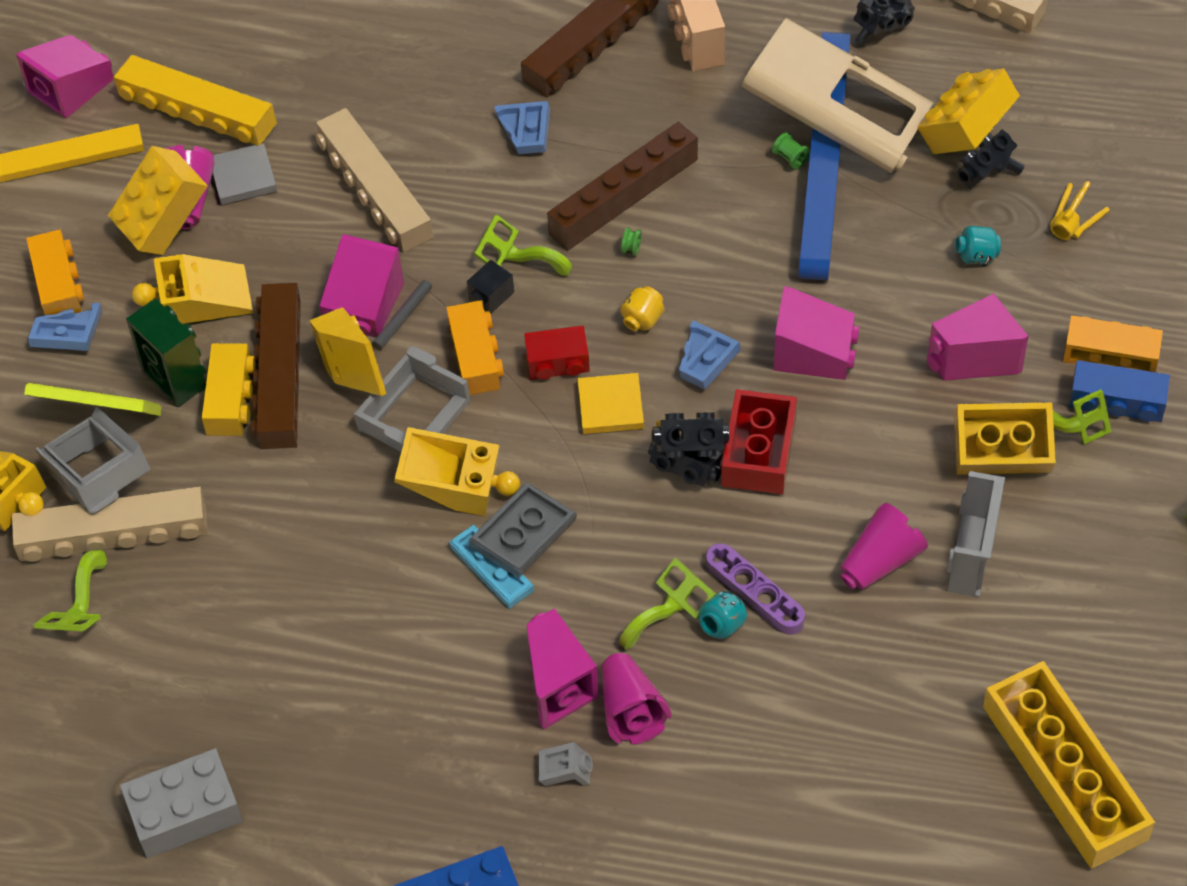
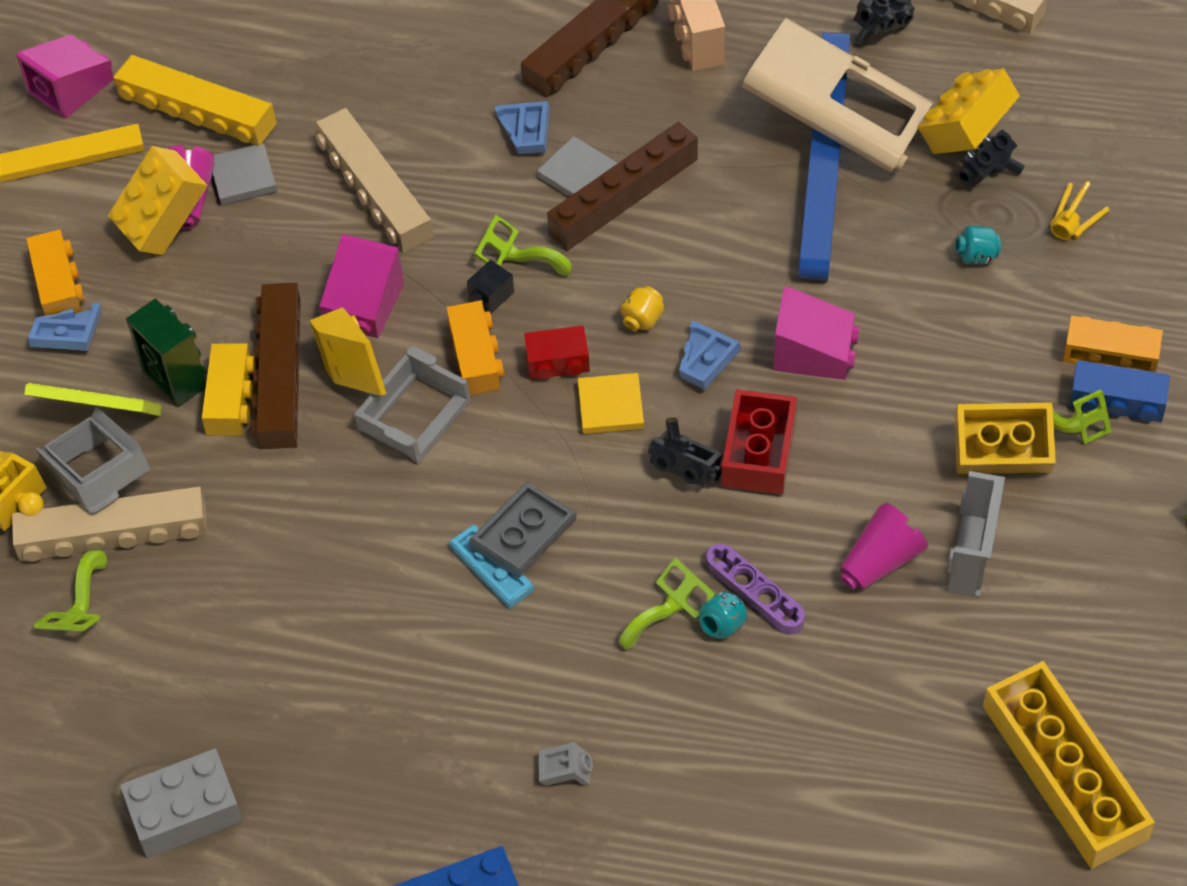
(197, 288): yellow slope -> none
(401, 315): dark grey bar -> none
(444, 465): yellow slope -> none
(561, 669): dark pink slope -> none
(574, 166): none -> light grey tile
(631, 241): bright green bush -> none
(631, 701): dark pink cone -> none
(701, 434): black brick -> none
(791, 150): bright green bush -> none
(977, 342): dark pink slope -> none

